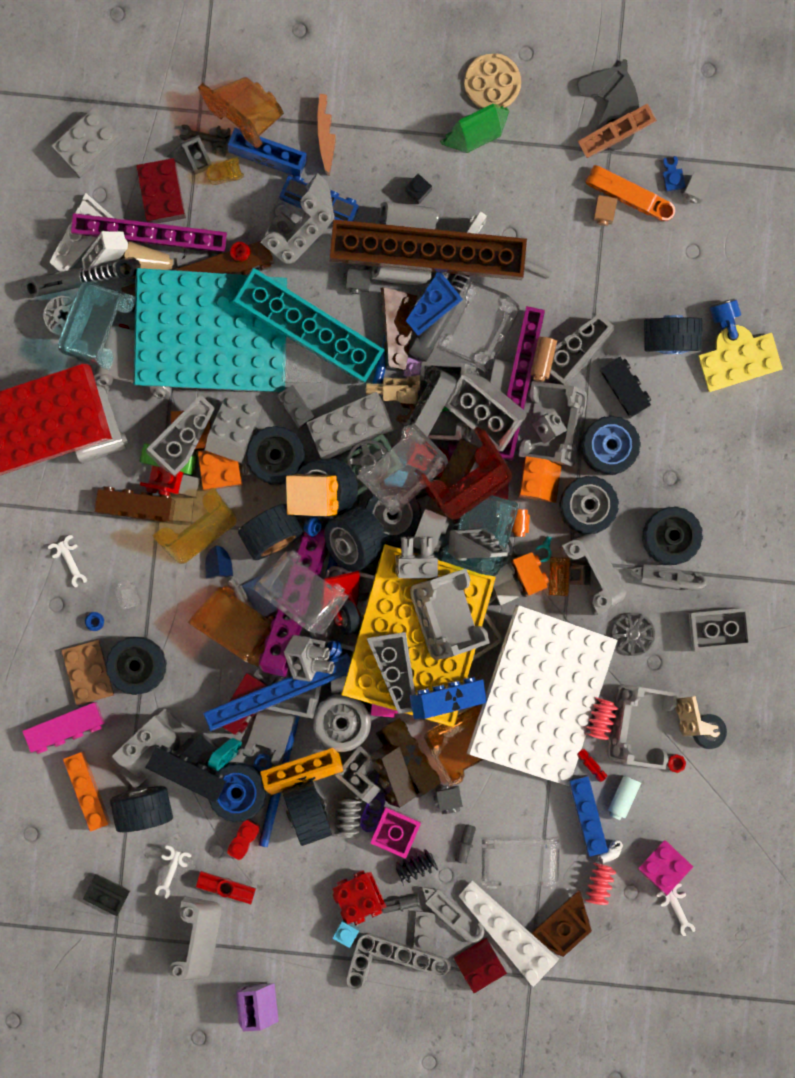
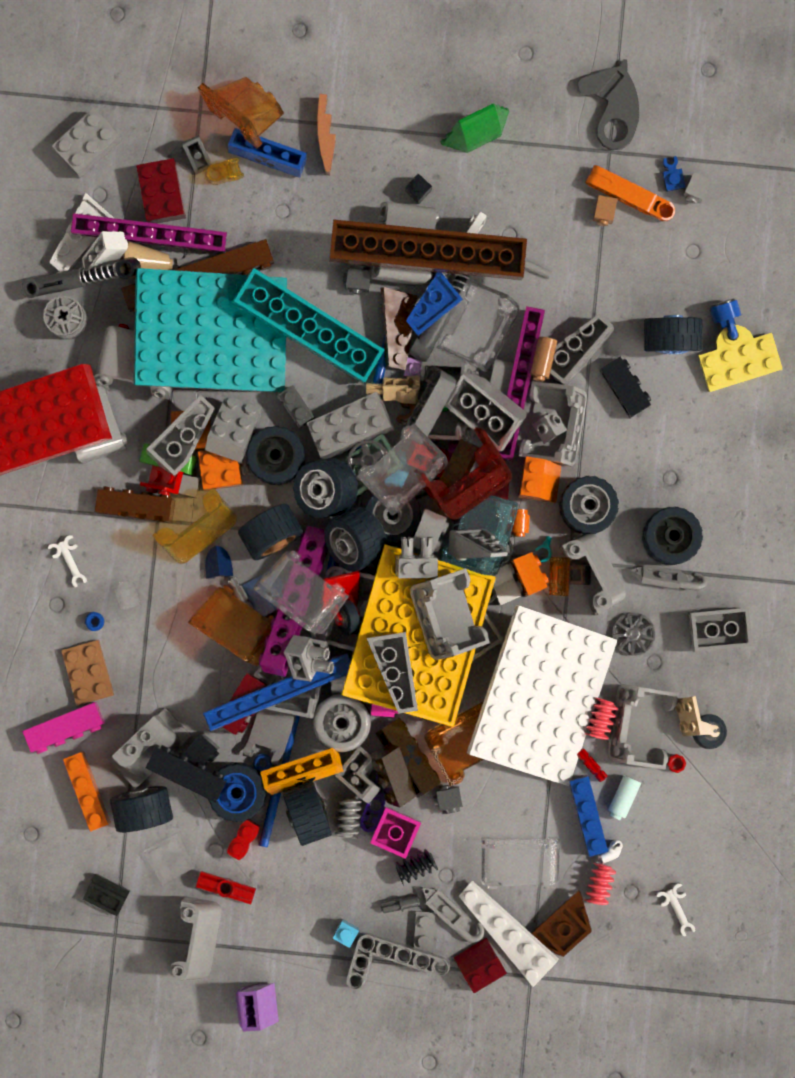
(91, 323): clear light blue windscreen -> none
(121, 670): wheel -> none
(176, 856): white bar -> none
(220, 140): pearl dark grey bar -> none
(224, 754): teal beam -> none
(240, 251): red tile -> none
(294, 240): light grey windscreen -> none
(295, 189): brick -> none
(300, 365): clear plate -> none
(311, 495): light orange brick -> none
(312, 526): blue plate -> none
(335, 649): blue plate -> none
(358, 898): red brick -> none
(448, 698): blue brick -> none
(465, 844): dark grey axle -> none
(492, 80): tan tile -> none
(617, 130): nougat slope -> none
(623, 437): wheel -> none
(665, 868): dark pink brick -> none

